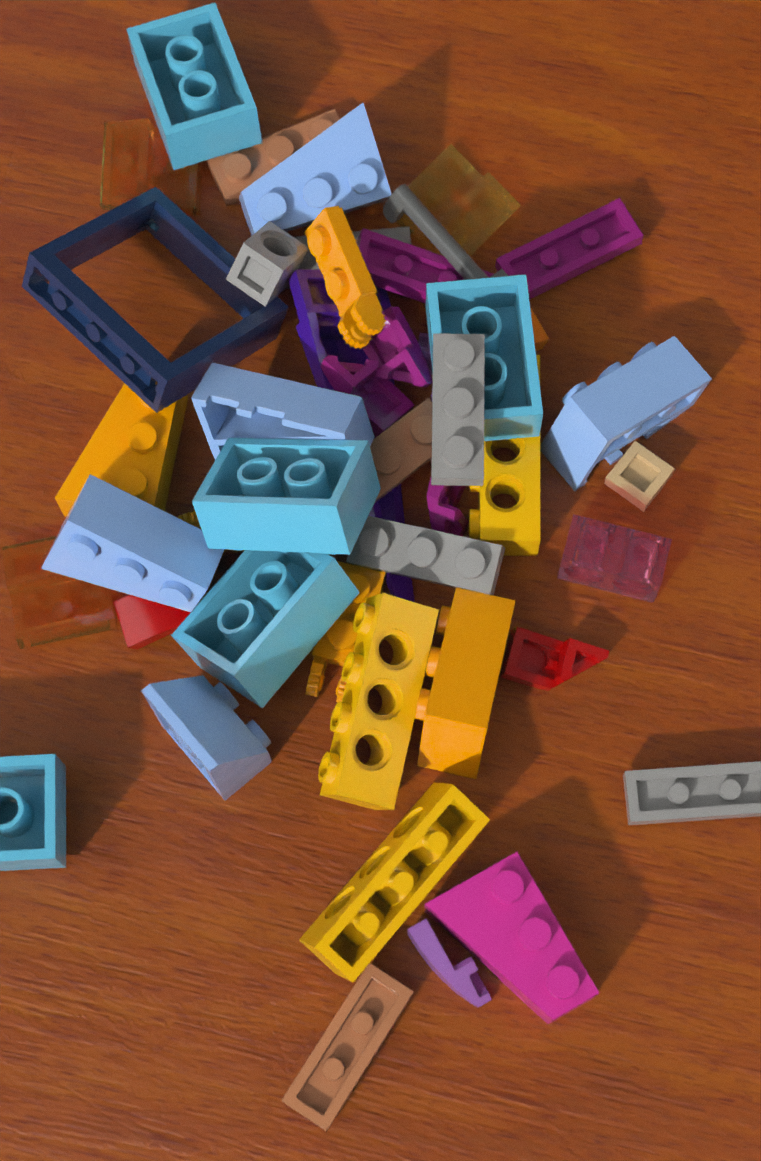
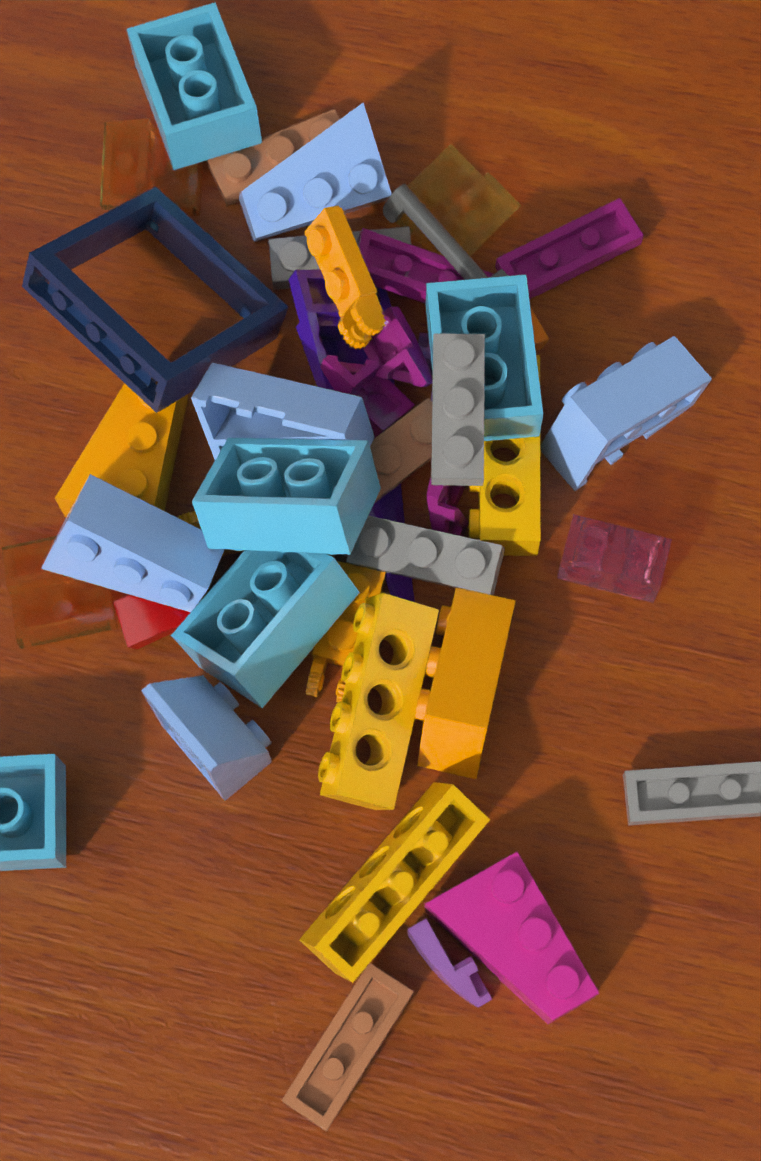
(266, 263): light grey brick -> none
(546, 661): red slope -> none
(639, 476): tan plate -> none

